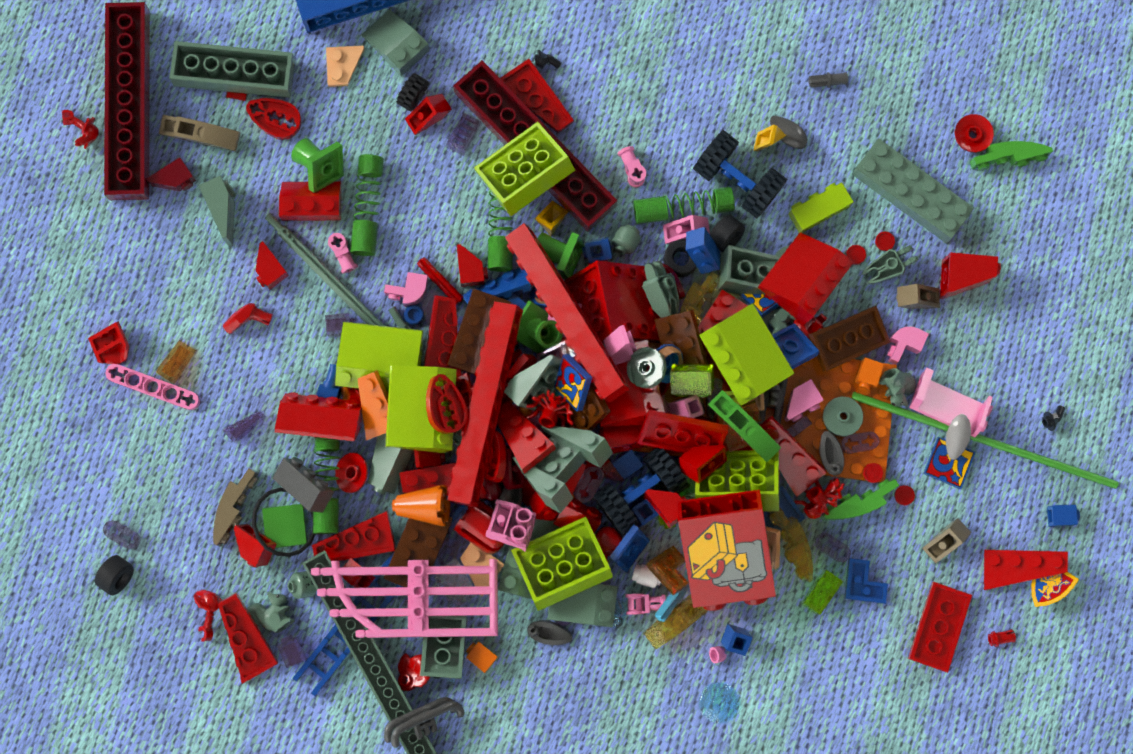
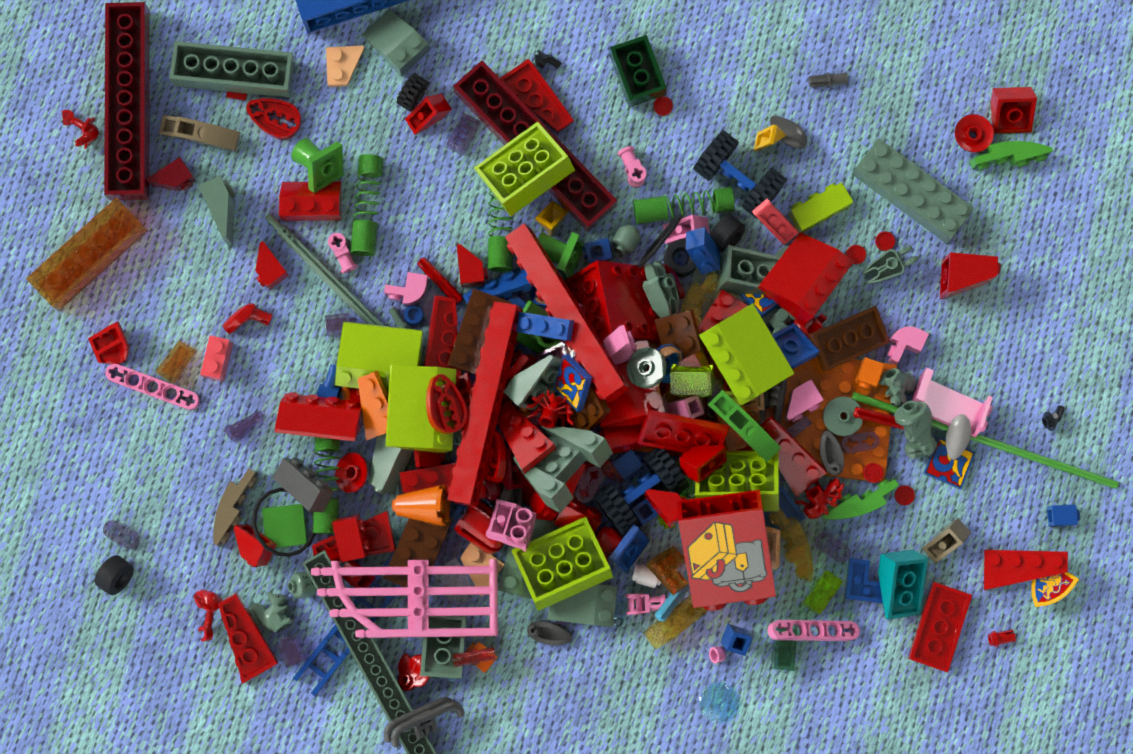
(86, 254): none -> clear orange brick
(216, 358): none -> coral brick
(351, 538): none -> red brick
(474, 656): none -> clear red pin
(545, 326): none -> blue plate
(637, 71): none -> dark green brick
(660, 240): none -> black piece
(663, 106): none -> red piece
(695, 360): none -> clear red slope
(775, 222): none -> coral tile
(784, 653): none -> clear green brick
(805, 633): none -> bright pink beam
(876, 417): none -> red axle
(902, 583): none -> teal slope
(917, 423): none -> sand green animal
(918, 297): dark tan slope -> none
(1013, 109): none -> red slope

